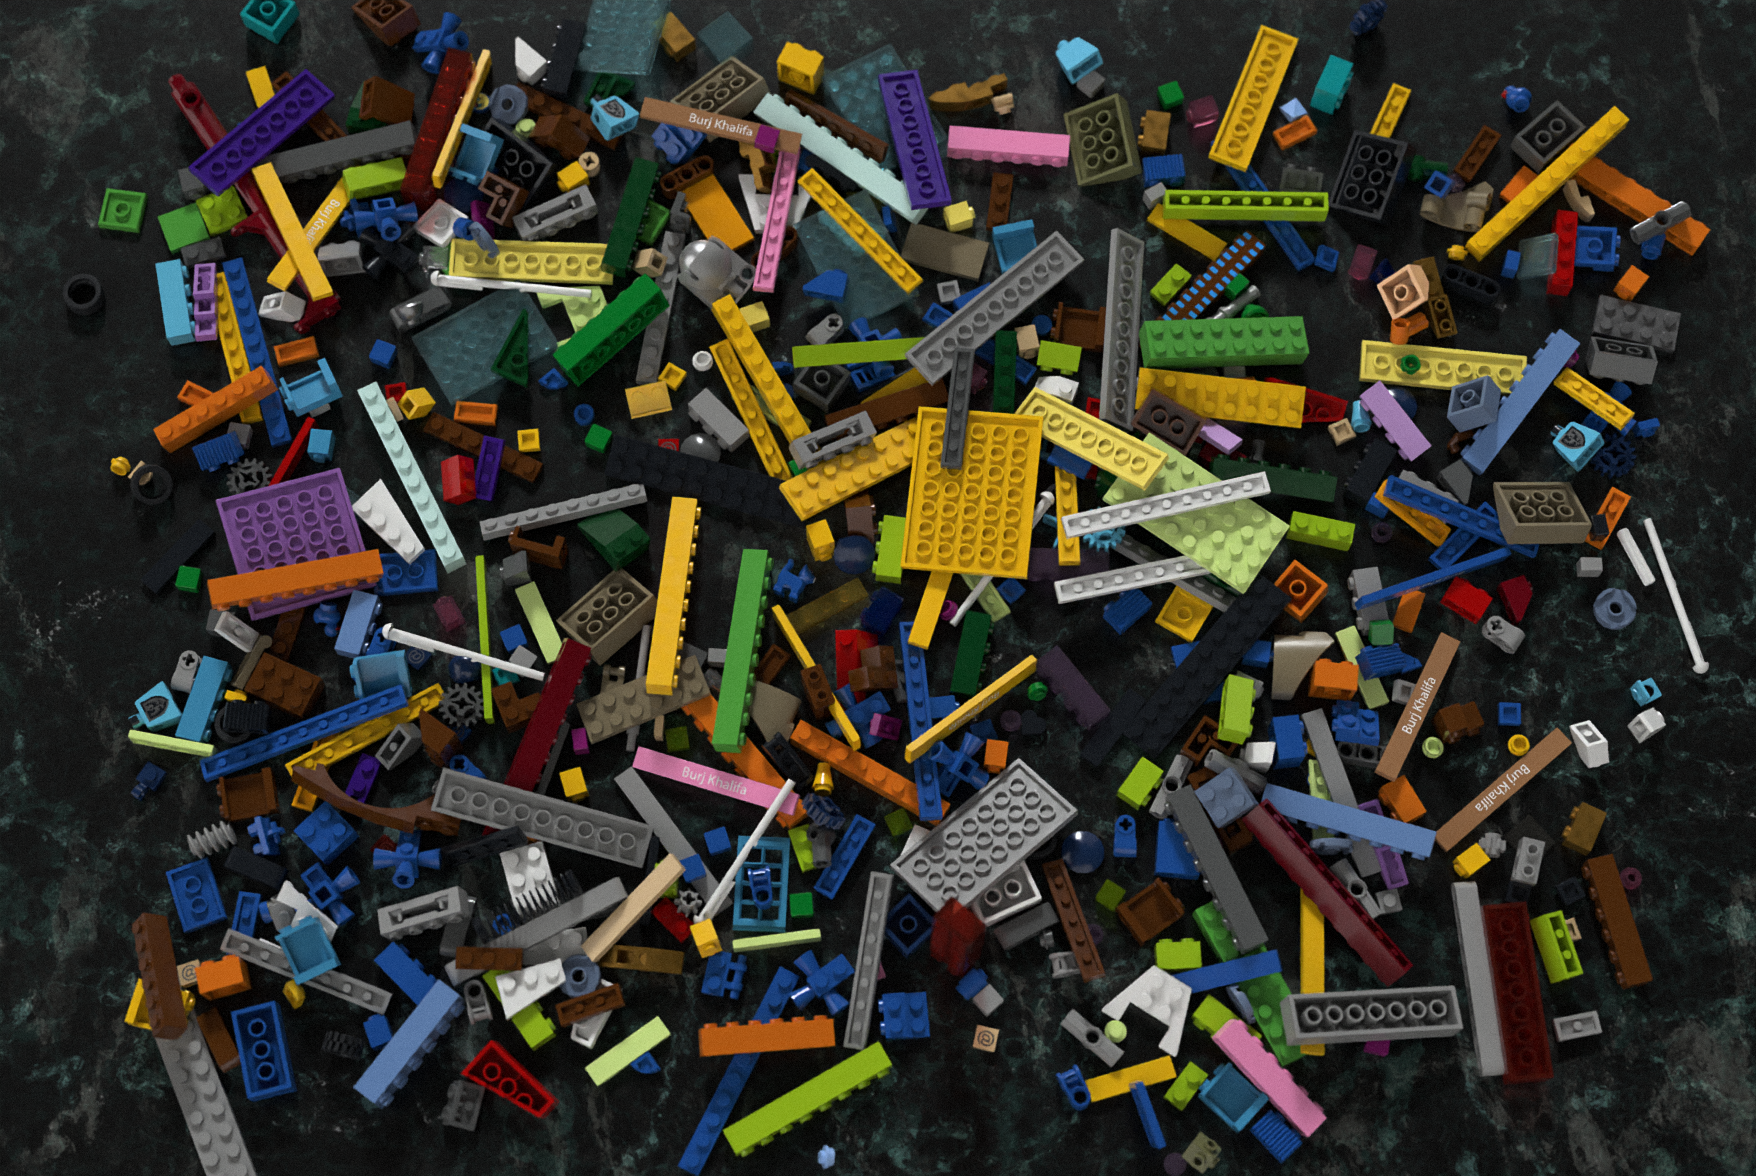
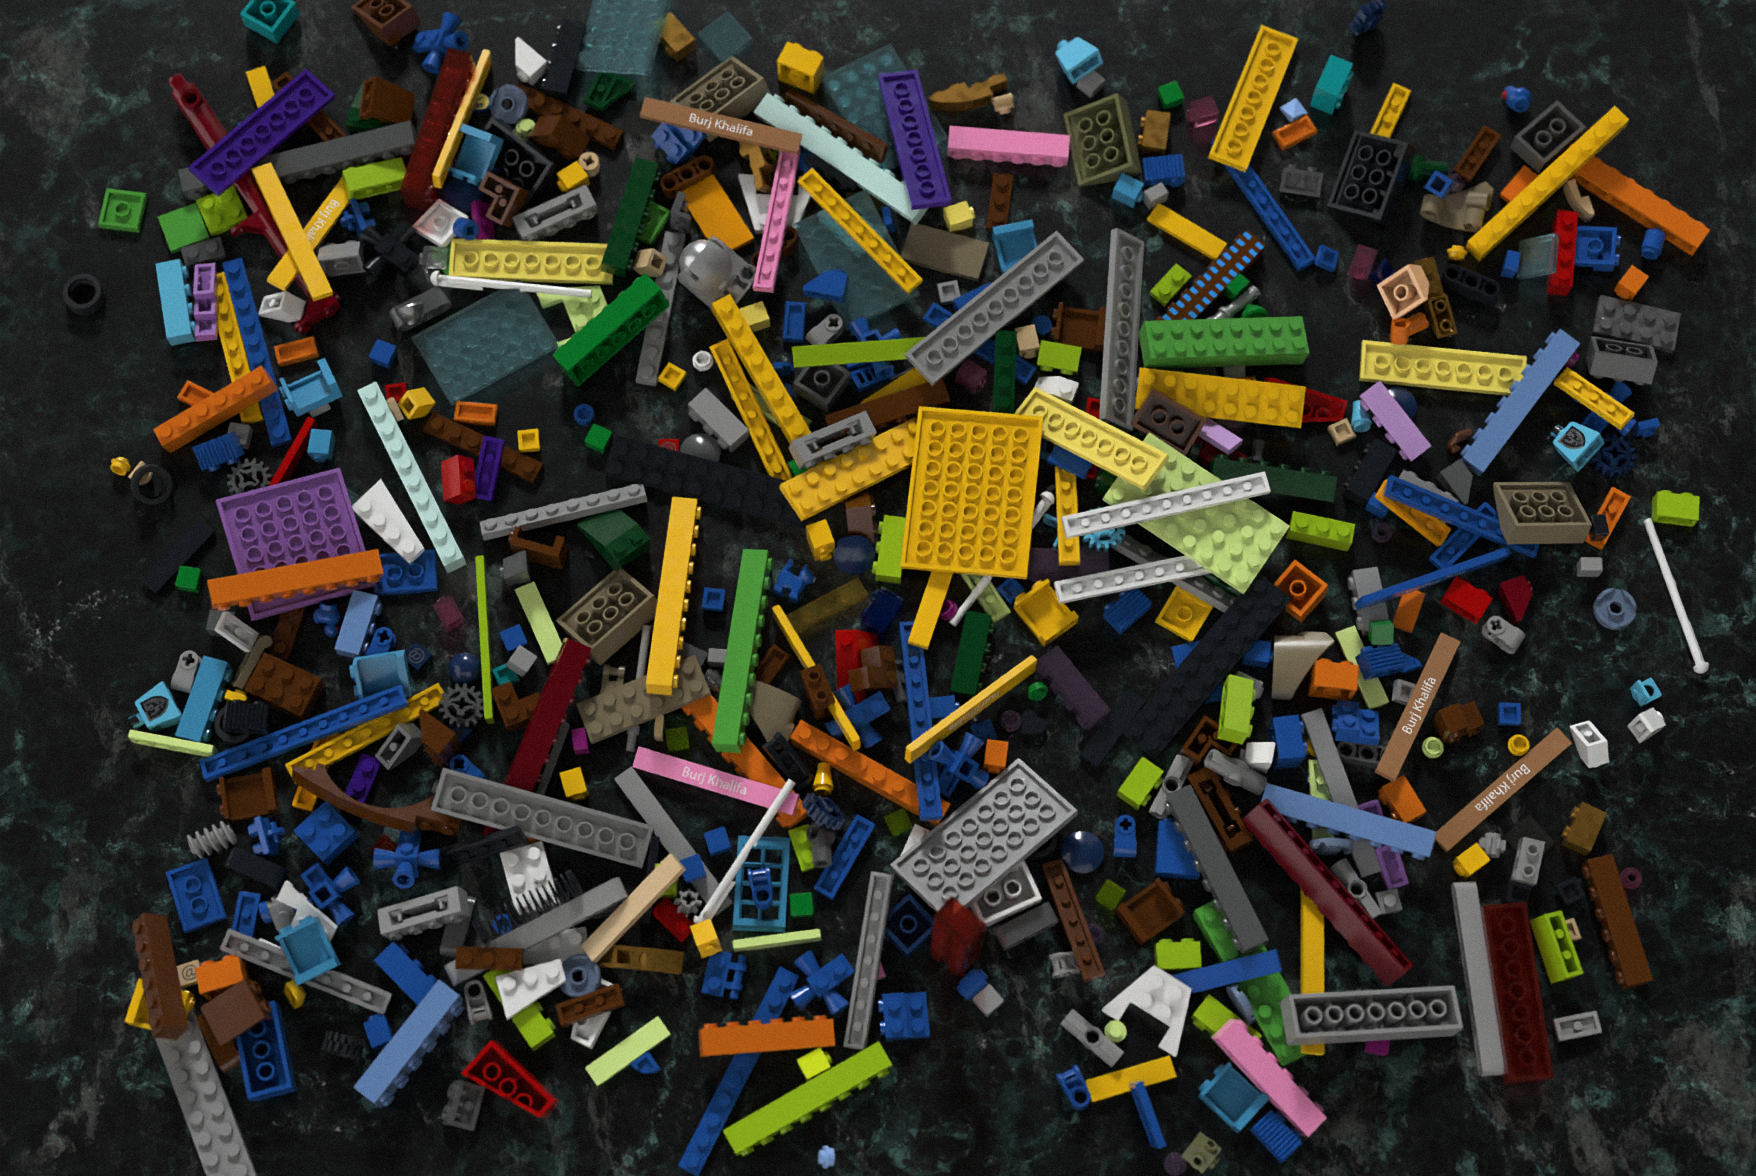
(149, 778): dark blue plate -> none
(236, 1011): none -> reddish brown panel
(385, 217): blue brick -> none
(429, 645): white bar -> none
(484, 240): sand blue tile -> none
(513, 356): dark green wing -> none
(553, 380): blue tile -> none
(613, 116): medium azure torso -> none
(648, 399): yellow plate -> none
(713, 599): none -> blue plate
(767, 139): magenta piece -> none
(794, 322): none -> blue tile
(814, 1063): none -> neon yellow brick
(885, 726): magenta plate -> none
(957, 408): dark grey tile -> none
(985, 1038): tan tile -> none
(1043, 613): none -> yellow panel
(1046, 939): dark grey plate -> none
(1128, 190): none -> dark azure brick
(1185, 1086): lime plate -> none
(1226, 797): sand blue brick -> none
(1245, 205): lime brick -> none
(1410, 359): green plate -> none
(1474, 403): sand blue brick -> none
(1635, 556): white axle -> none
(1651, 228): dark grey piece -> none
(1675, 508): none -> lime brick

